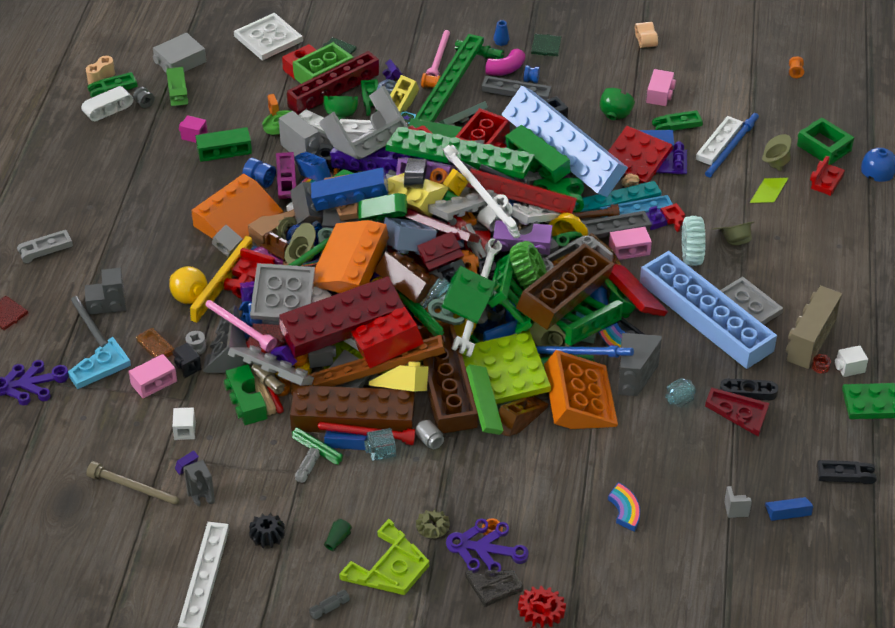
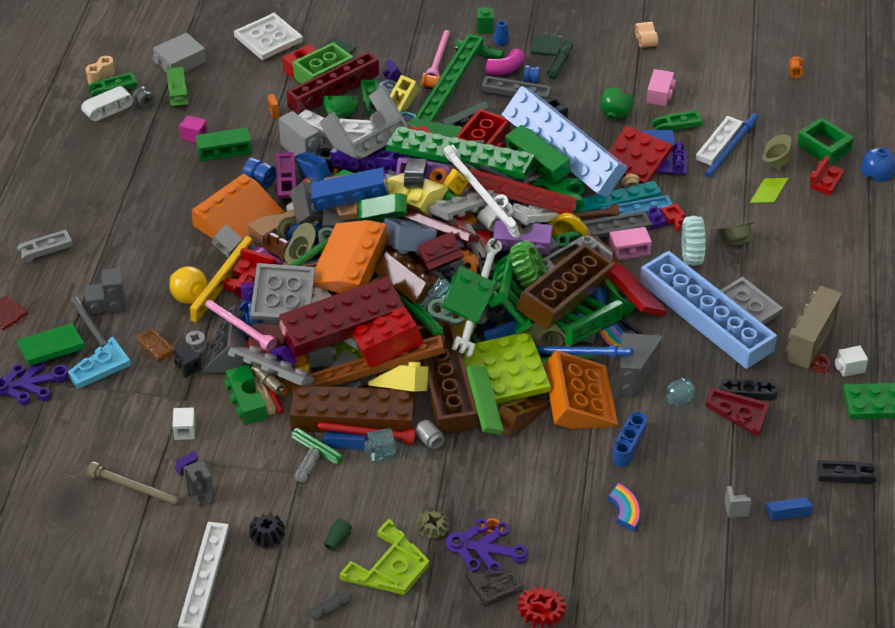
(50, 344): none -> green tile
(152, 376): bright pink brick -> none
(271, 123): bright green tile -> none
(485, 20): none -> green brick
(561, 55): none -> clear green pin
(629, 439): none -> blue beam

